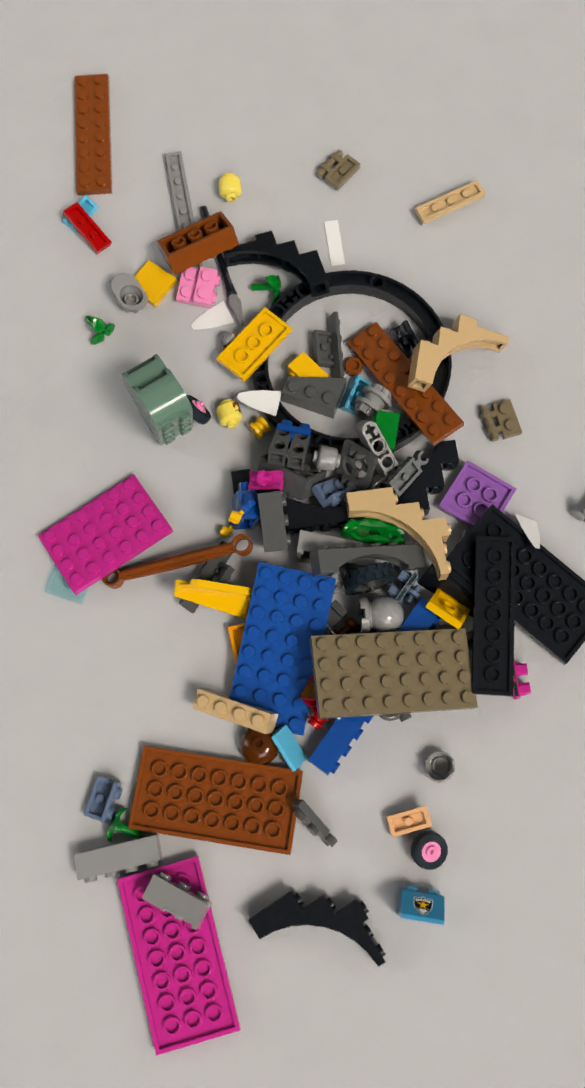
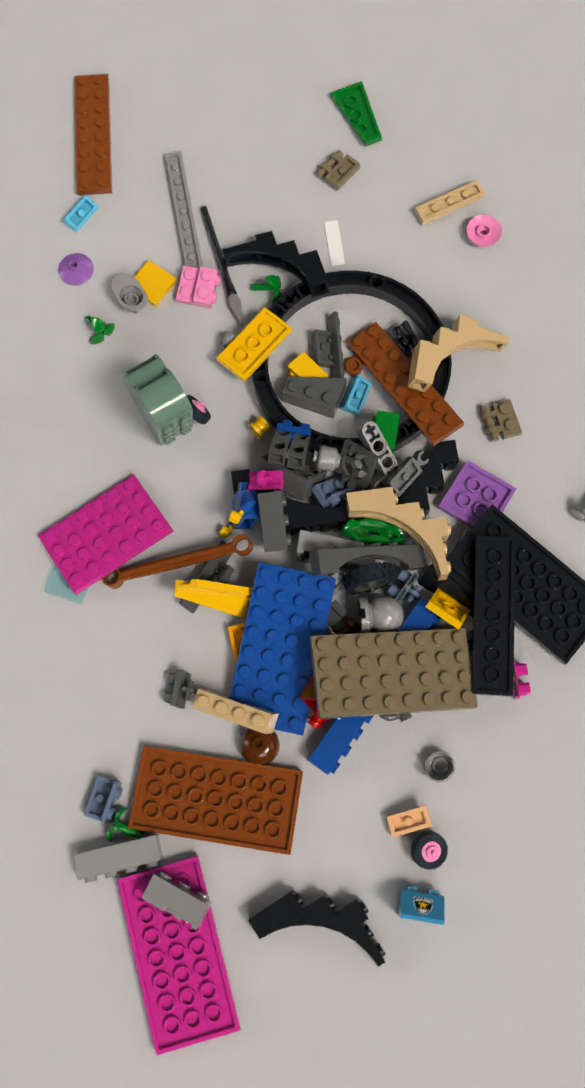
(75, 275): none -> medium lavender dish
(87, 227): red plate -> none
(181, 691): none -> dark grey hips
(198, 242): dark orange brick -> none
(214, 317): white sticker -> none
(229, 413): light yellow head -> none
(230, 186): light yellow head -> none
(261, 400): white sticker -> none
(288, 747): medium azure slope -> none
(315, 825): dark grey plate -> none
(357, 110): none -> green wing
(375, 398): light grey piece -> none
(487, 225): none -> bright pink dish
(530, 529): white sticker -> none

